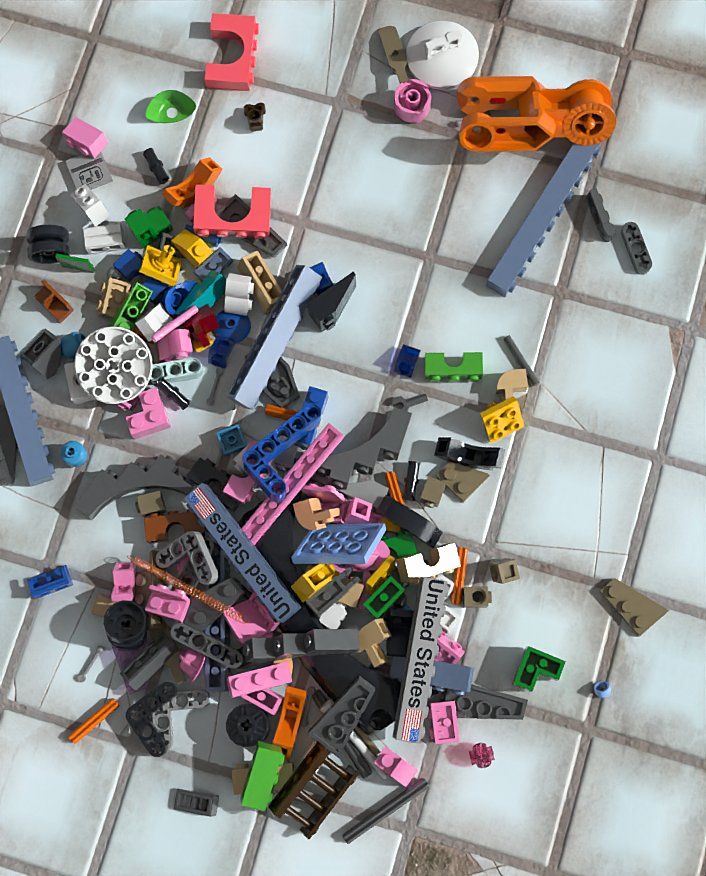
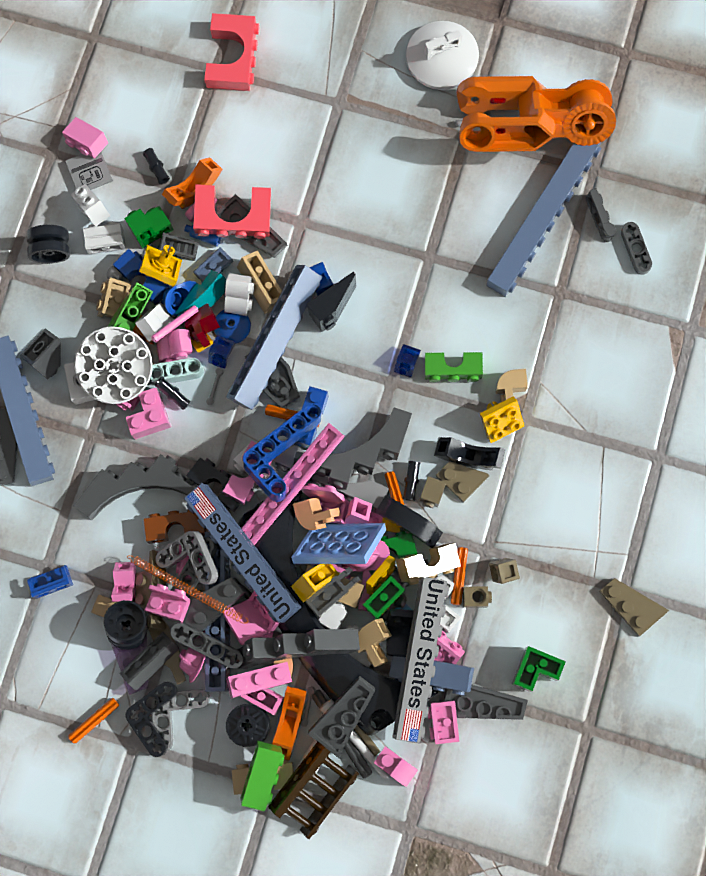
(53, 302): dark orange panel -> none
(71, 343): dark azure head -> none
(73, 454): dark azure head -> none
(75, 263): green piece -> none
(82, 677): light grey hinge -> none
(150, 504): dark tan brick -> none
(160, 104): bright green piece -> none
(192, 247): yellow slope -> none
(212, 805): dark grey slope -> none
(231, 440): dark azure piece -> none
(255, 116): dark brown plate -> none
(385, 811): dark grey axle -> none
(392, 45): dark tan piece -> none
(409, 403): dark grey bar -> none
(412, 101): bright pink brick -> none
(481, 755): clear pink gear -> none
(521, 360): dark grey bar -> none
(602, 685): light blue hinge -> none

